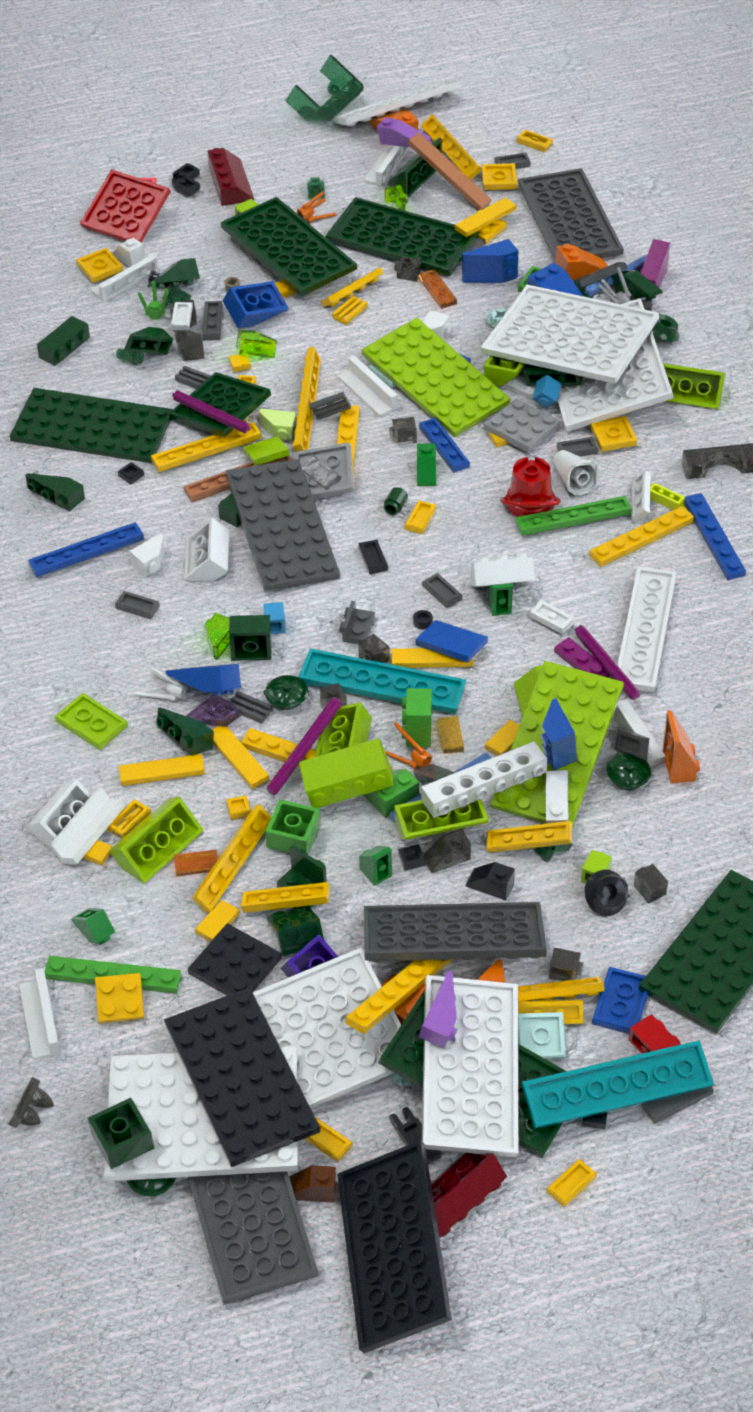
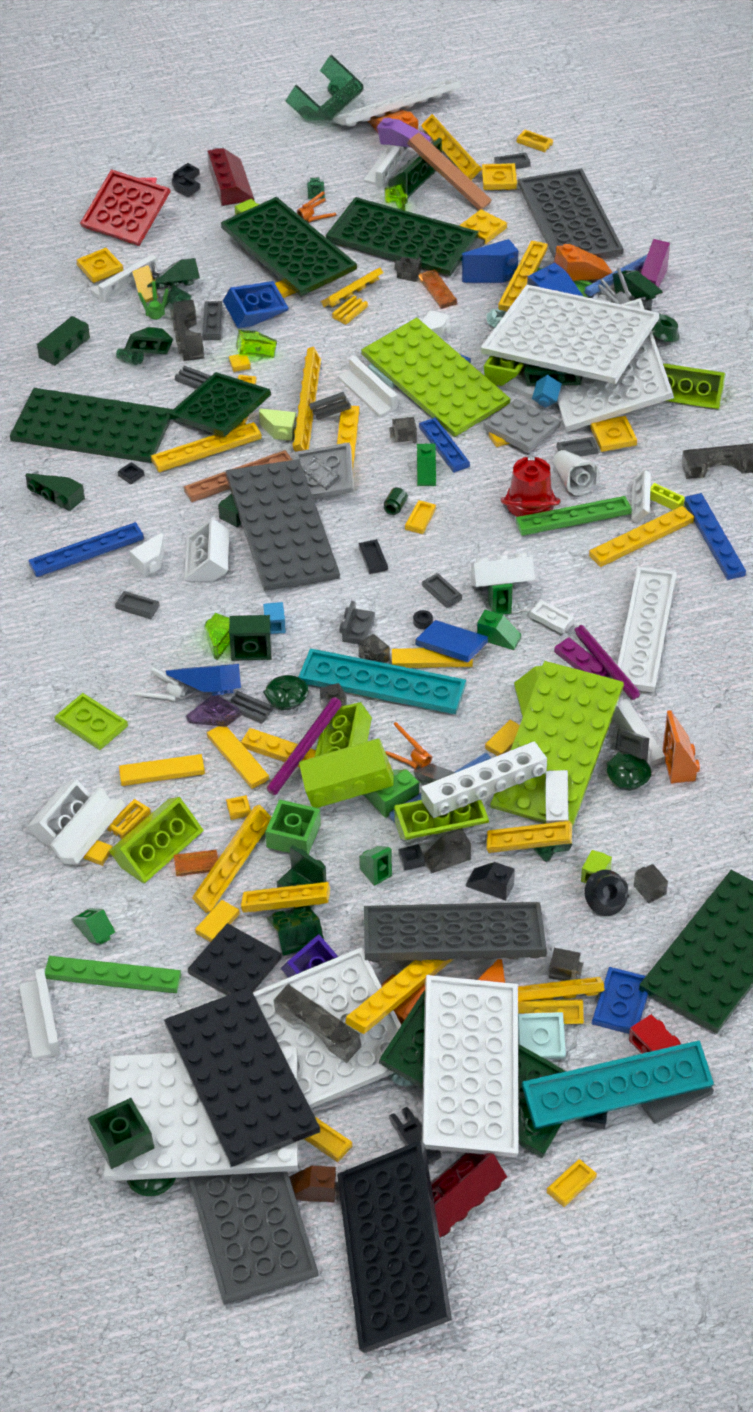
(34, 1096): clear smoke tile -> none
(119, 998): yellow plate -> none
(130, 252): white slope -> none
(142, 278): none -> yellow tile
(181, 316): white tile -> none
(187, 732): dark green slope -> none
(211, 411): magenta axle -> none
(231, 282): dark tan bush -> none
(266, 451): lime tile -> none
(334, 1033): none -> clear smoke arch
(417, 716): bright green brick -> none
(442, 1016): medium lavender slope -> none
(450, 734): clear yellow tile -> none
(485, 217): yellow tile -> none
(498, 630): none -> green slope
(526, 267): none -> yellow plate
(558, 738): blue slope -> none
(600, 274): dark grey tile -> none

